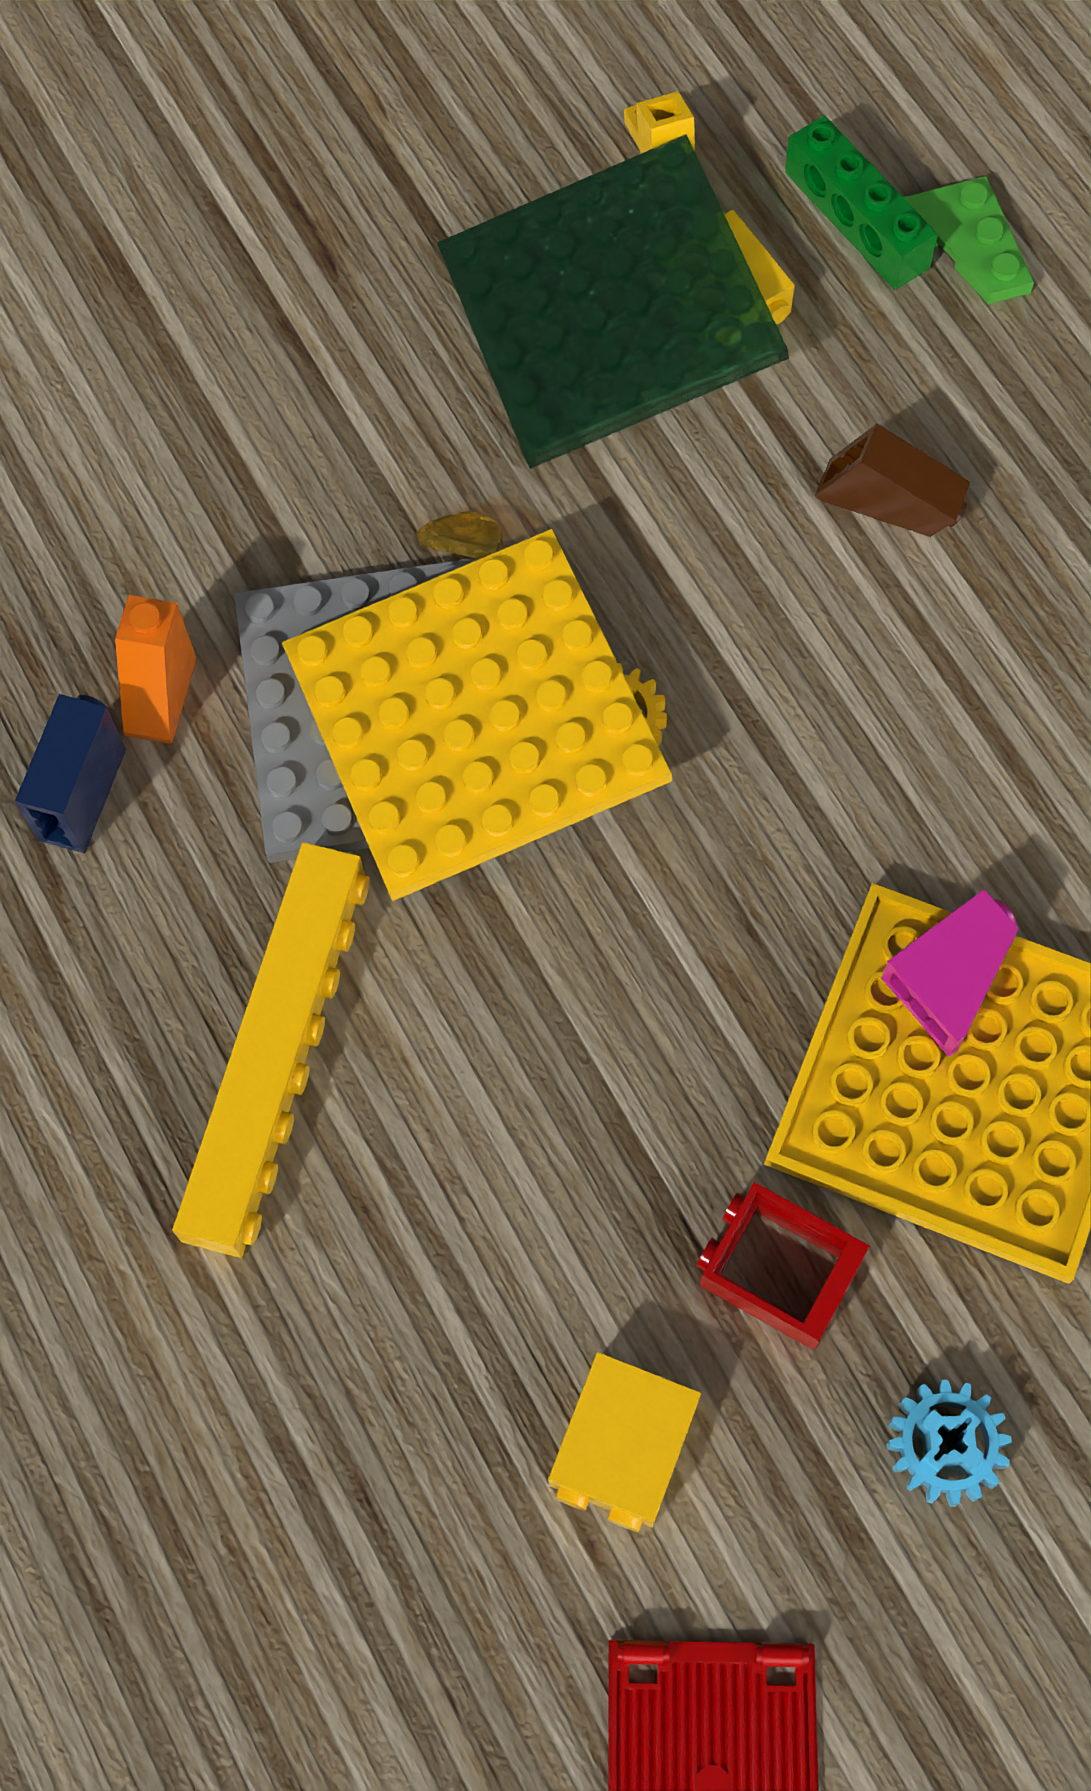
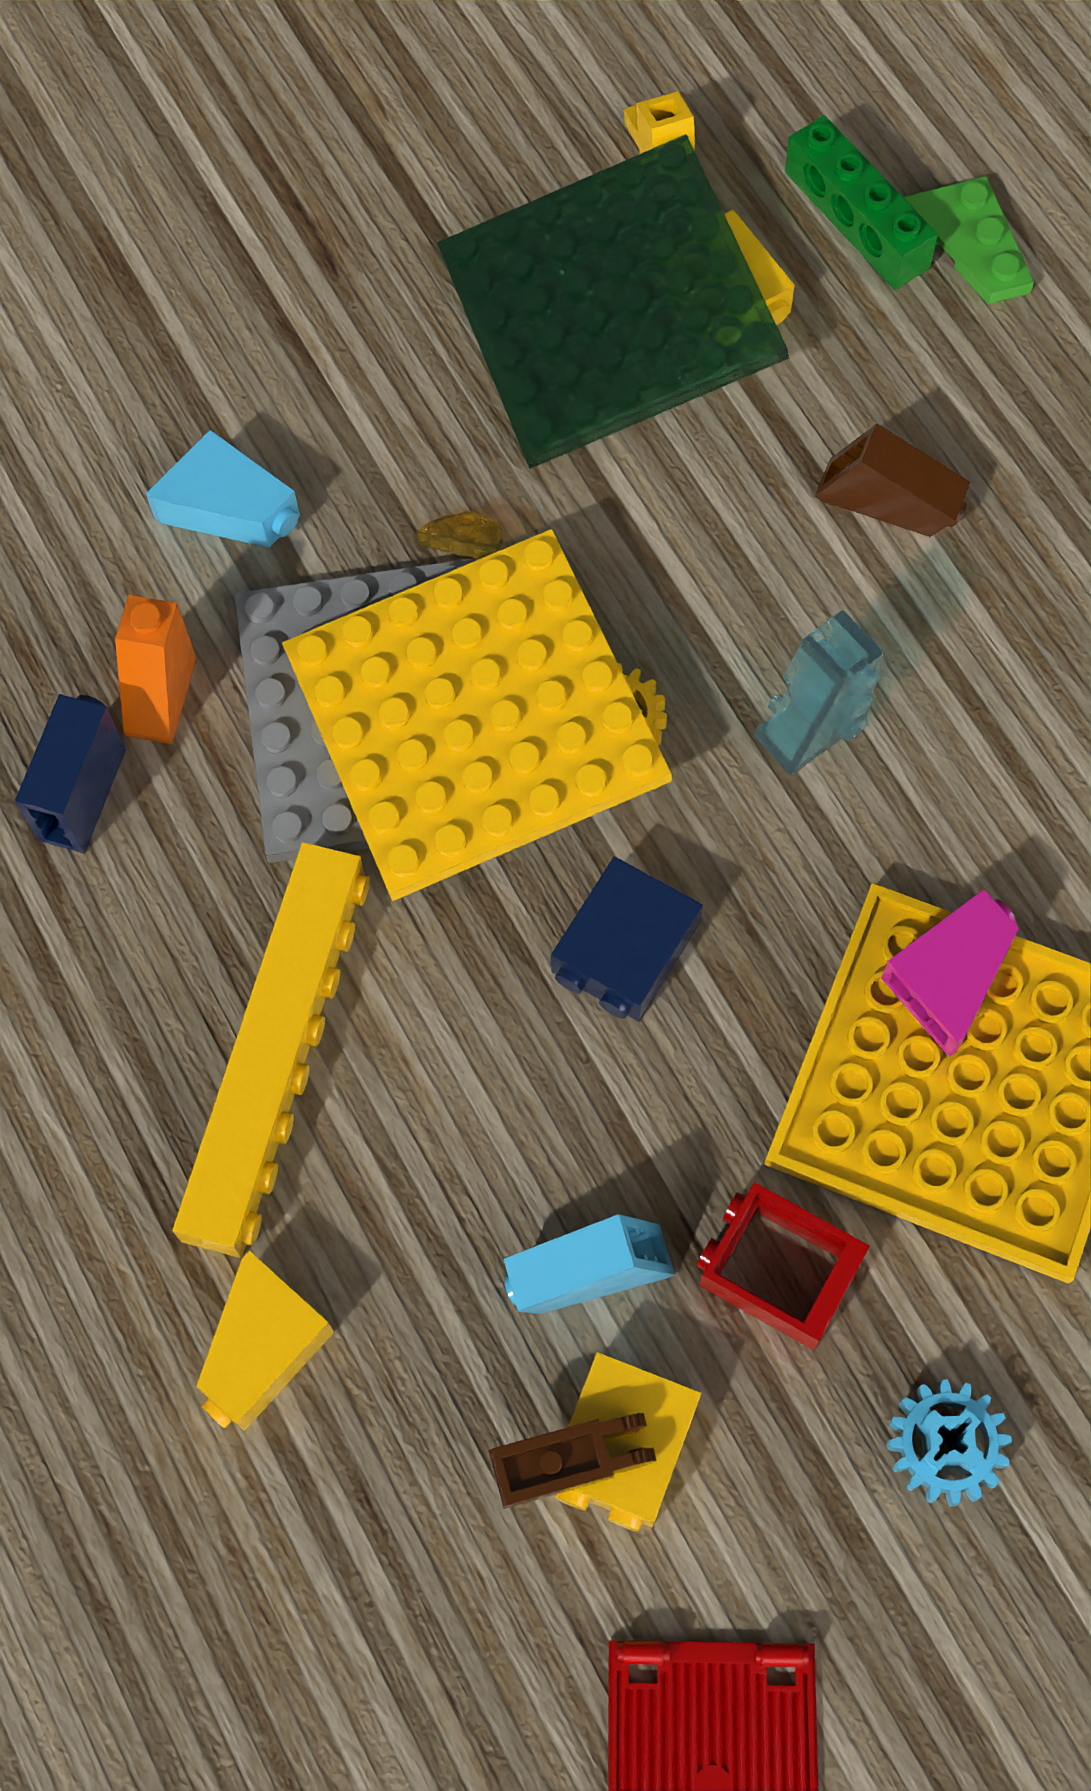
(224, 495): none -> medium azure slope
(257, 1344): none -> yellow slope
(565, 1460): none -> reddish brown hinge
(587, 1265): none -> medium azure slope
(625, 940): none -> dark blue brick
(826, 694): none -> clear light blue wedge

